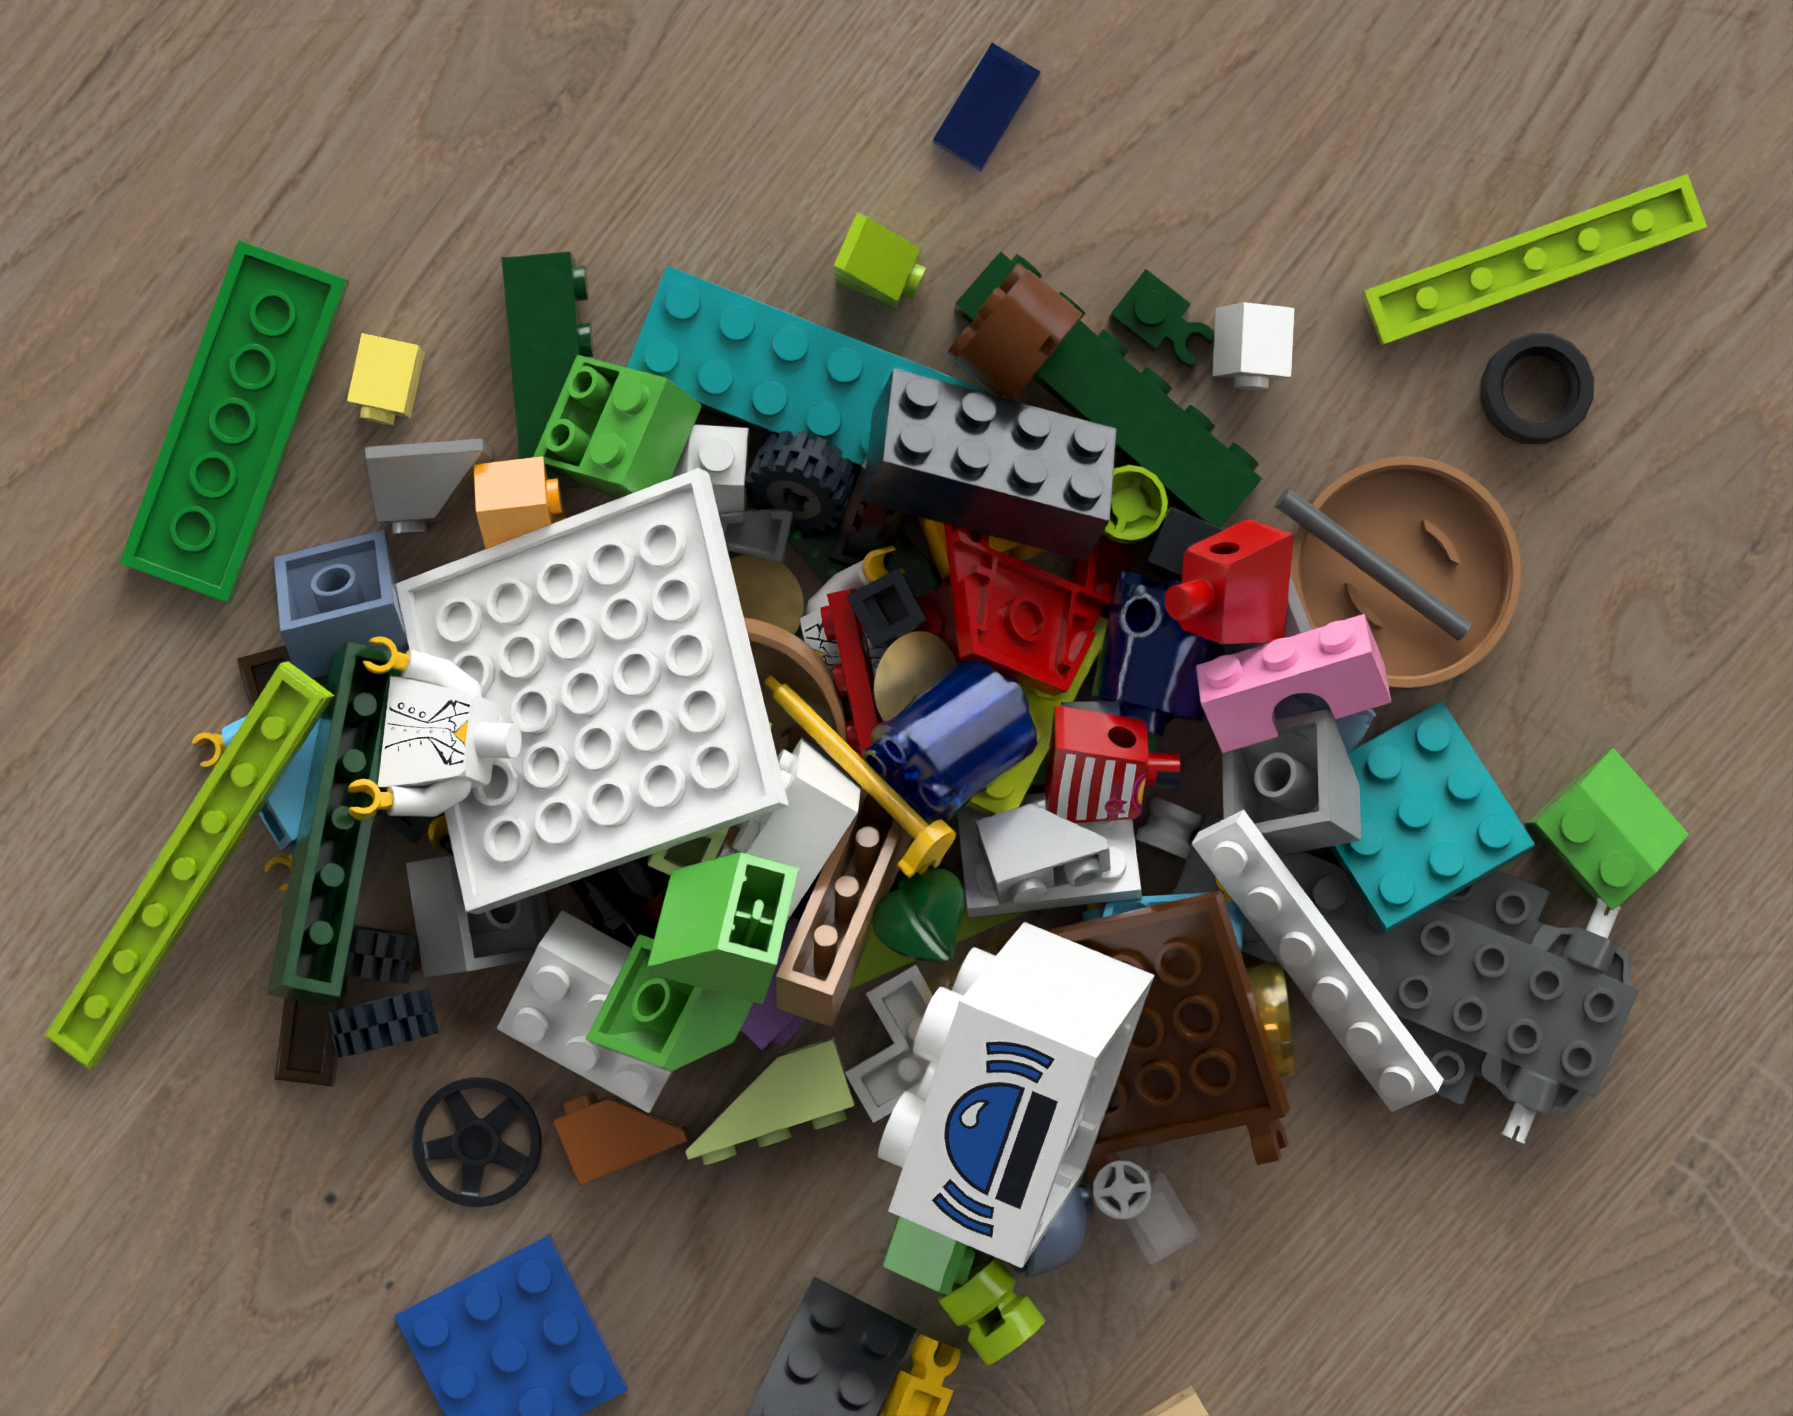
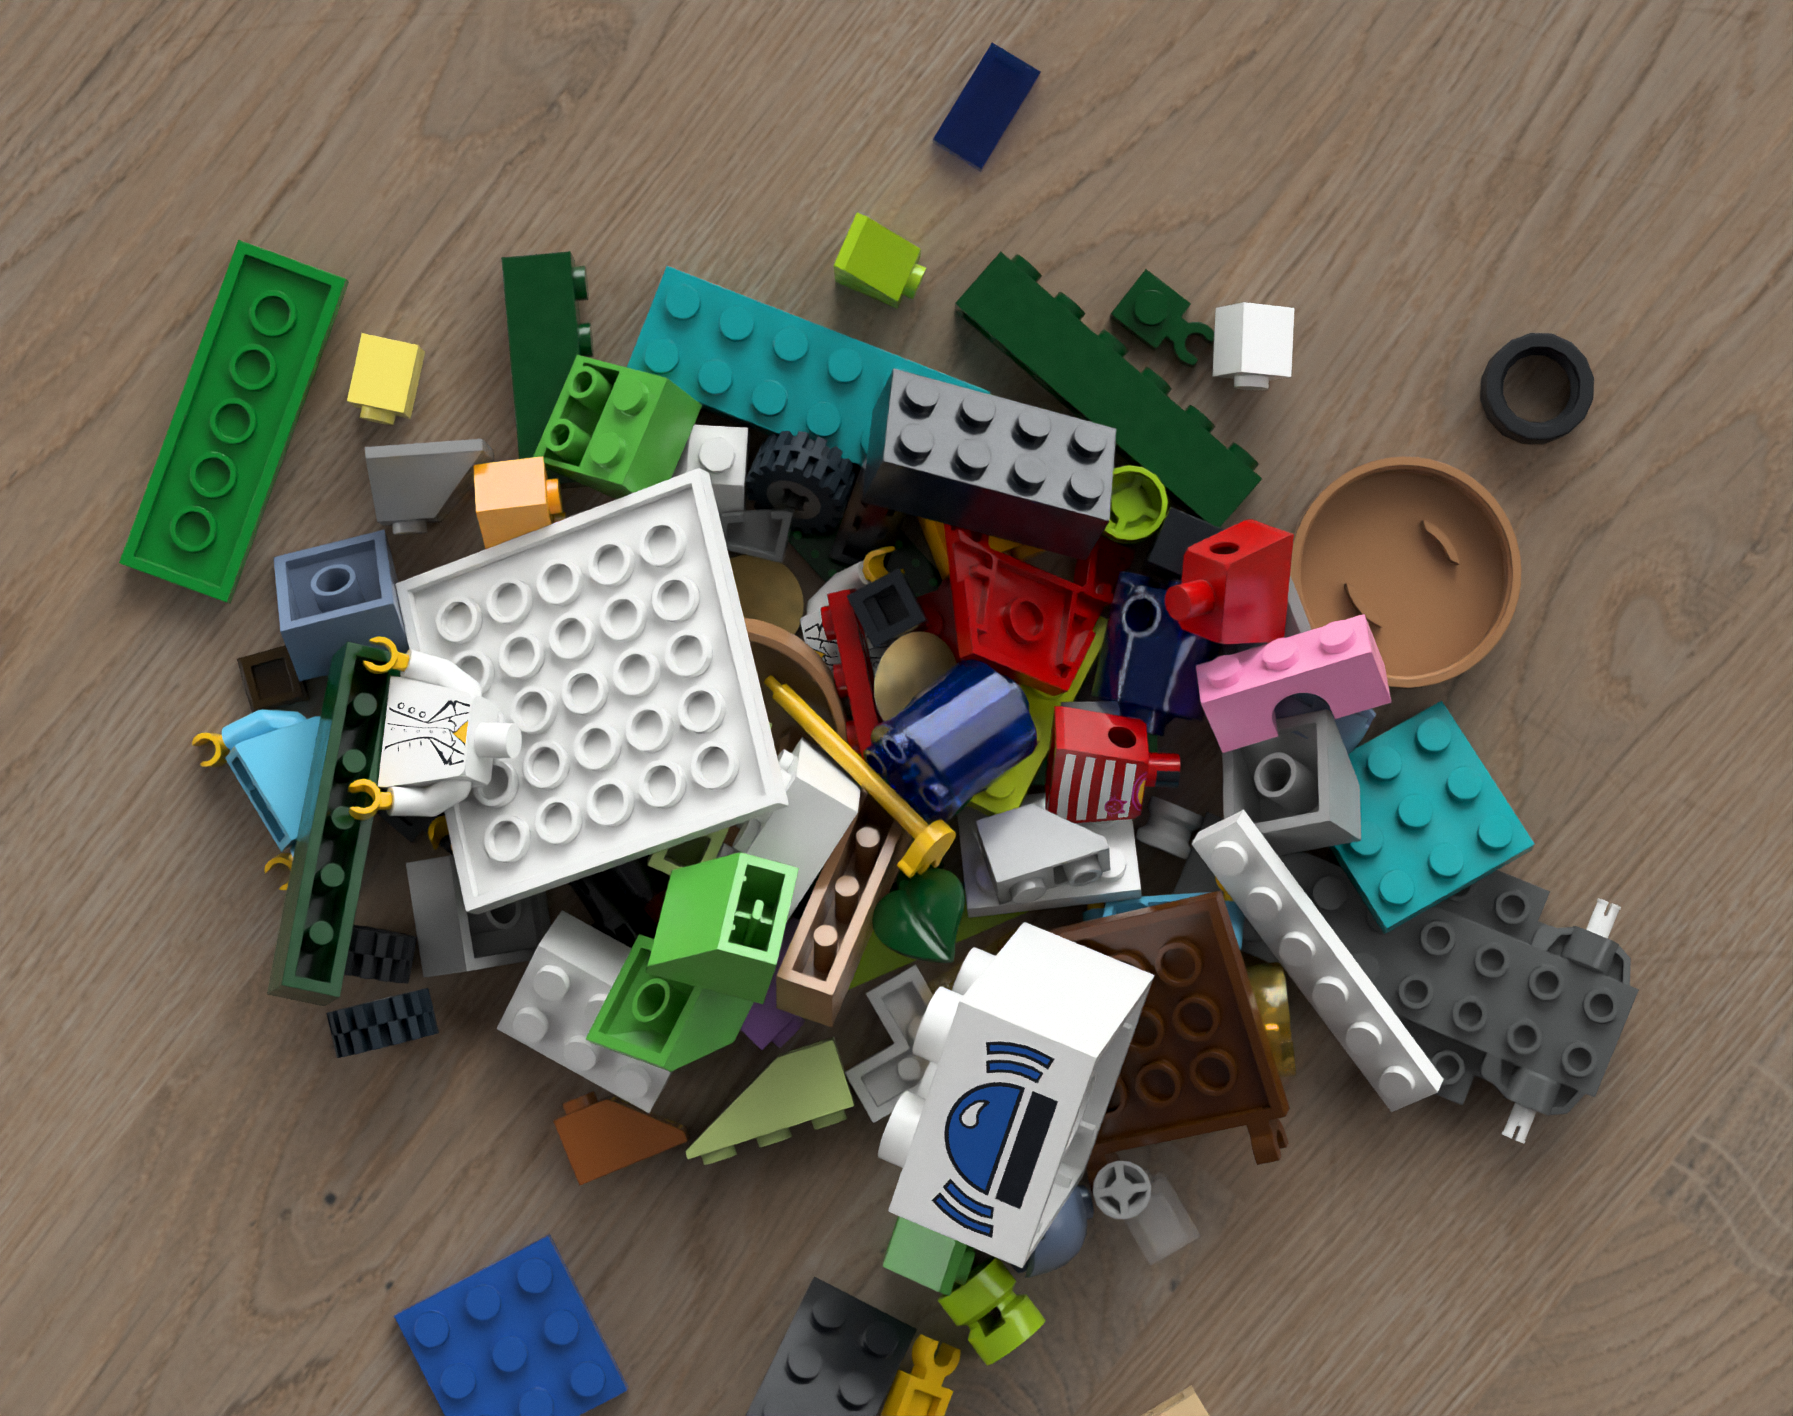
(189, 864): lime tile -> none
(306, 1042): dark brown tile -> none
(477, 1141): black wheel -> none
(1014, 333): reddish brown brick -> none
(1373, 564): dark grey bar -> none
(1534, 260): lime plate -> none
(1608, 830): bright green slope -> none

